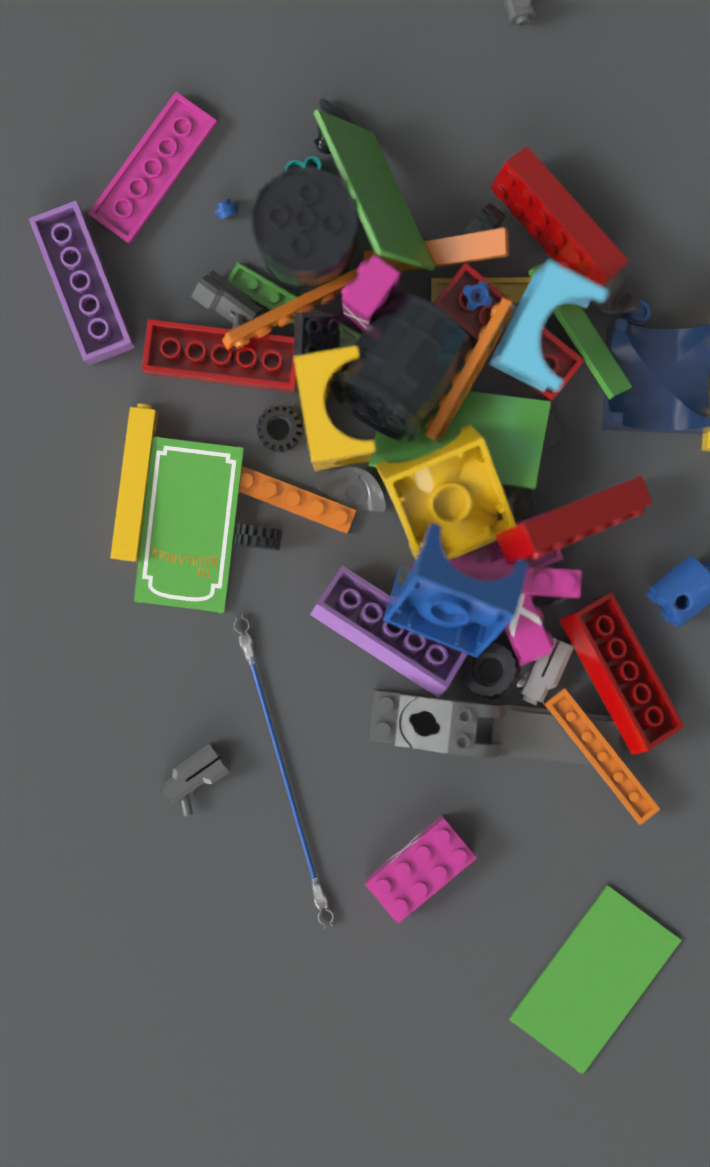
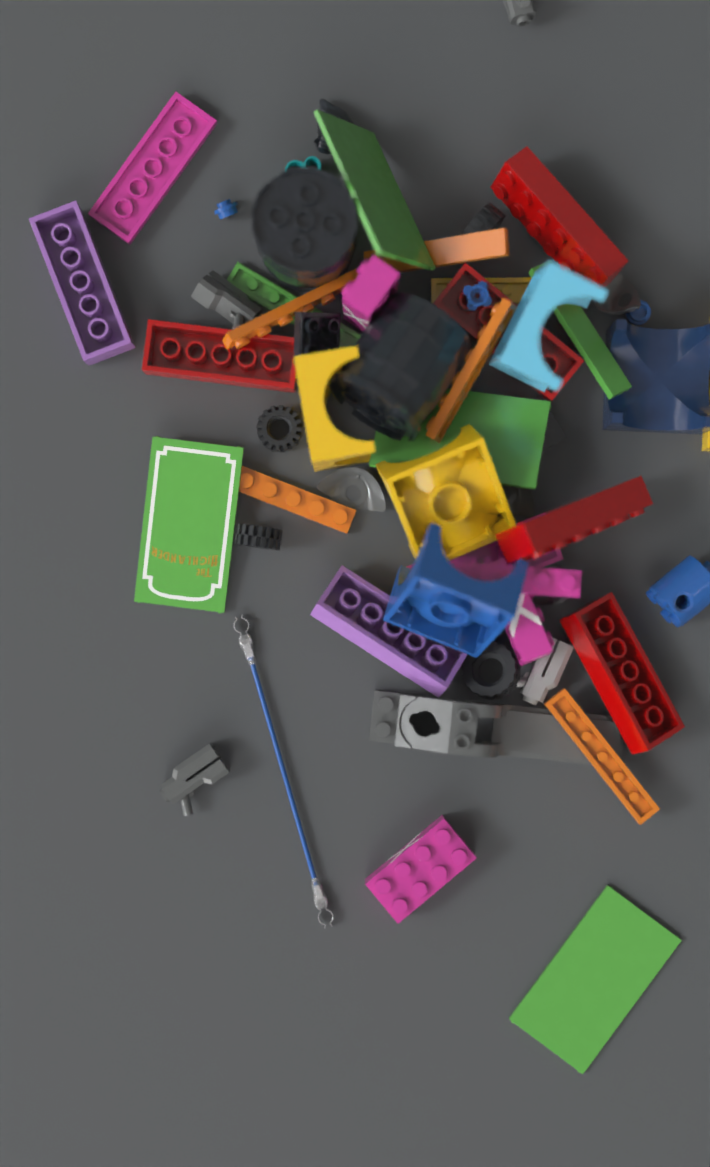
(133, 483): yellow brick -> none

